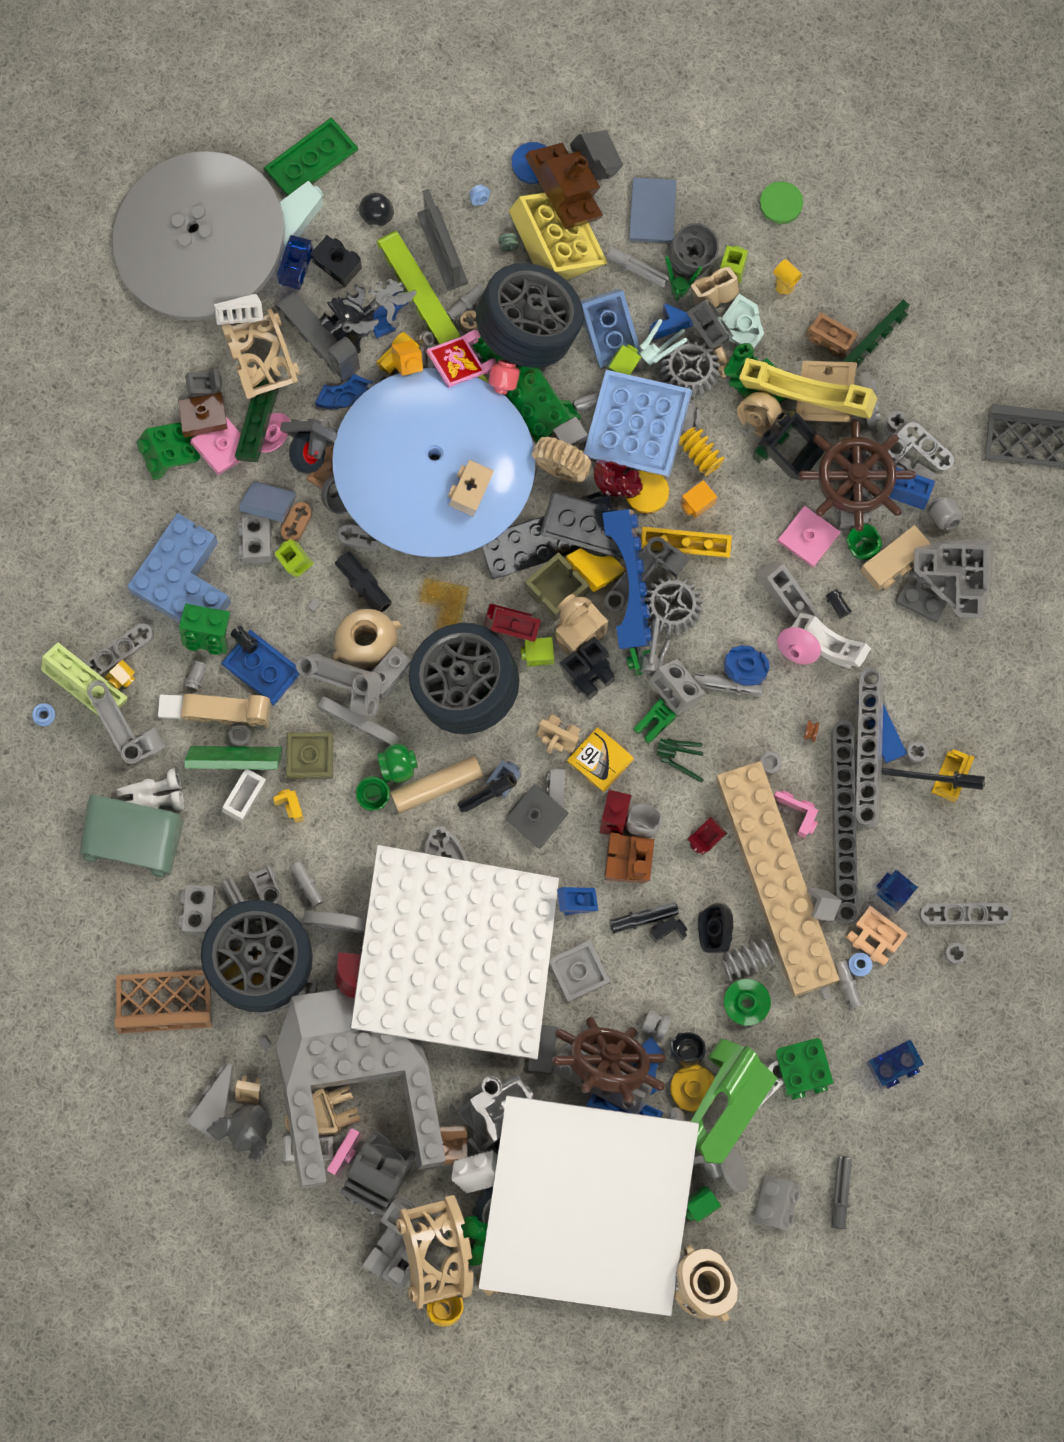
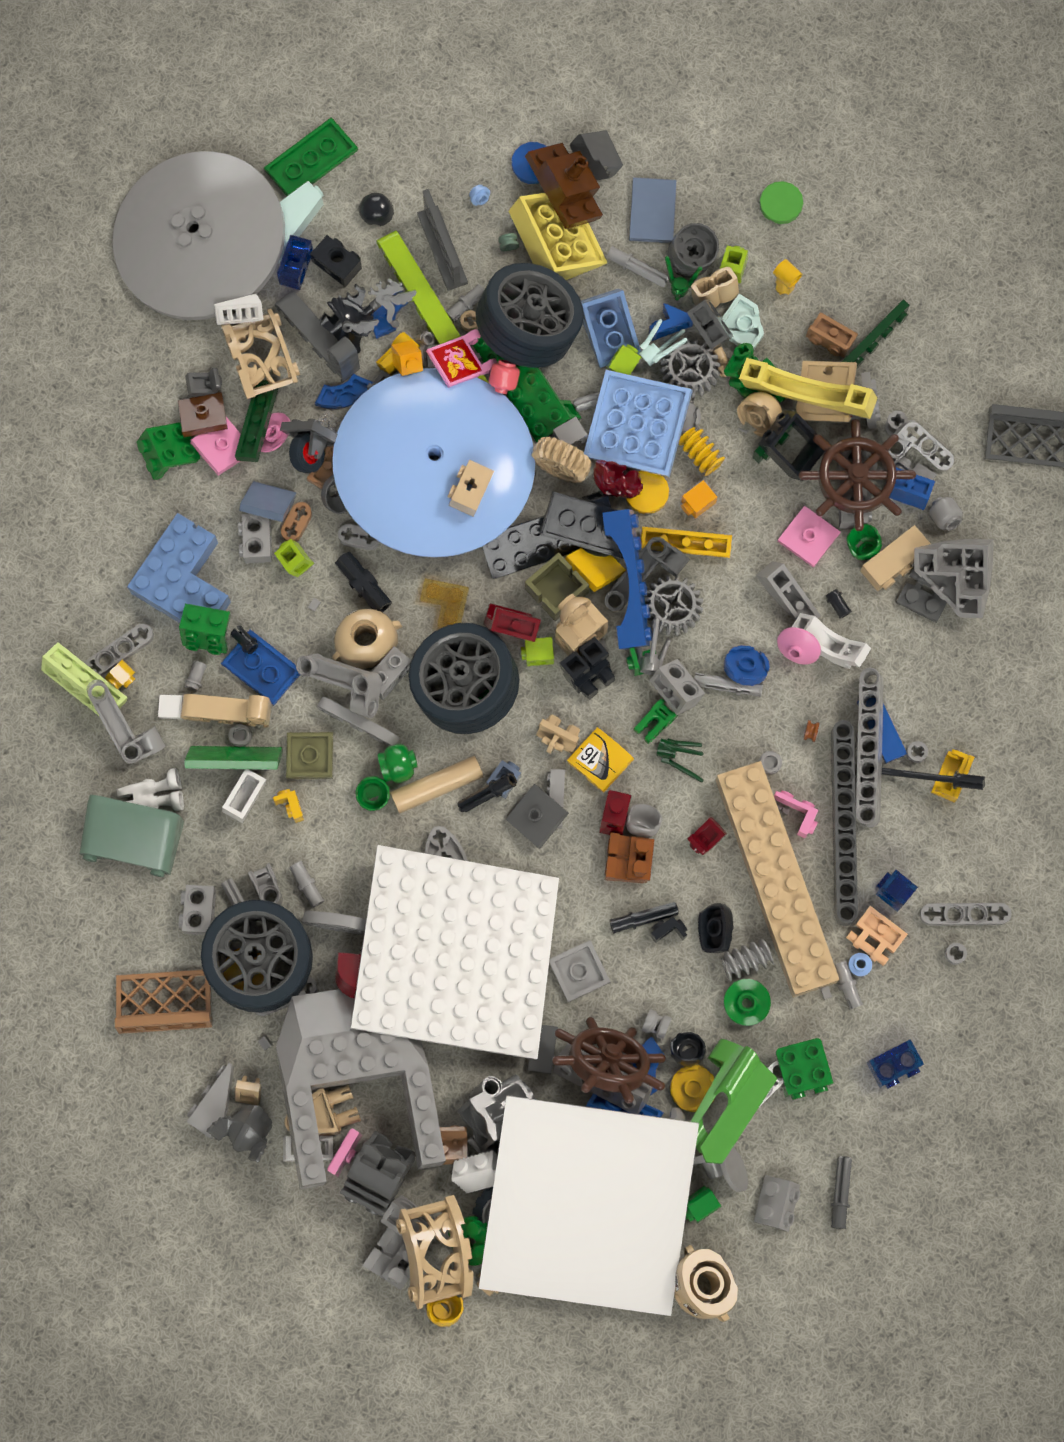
(41, 708): light blue plate -> none
(577, 900): blue slope -> none
(825, 905): light grey panel -> none

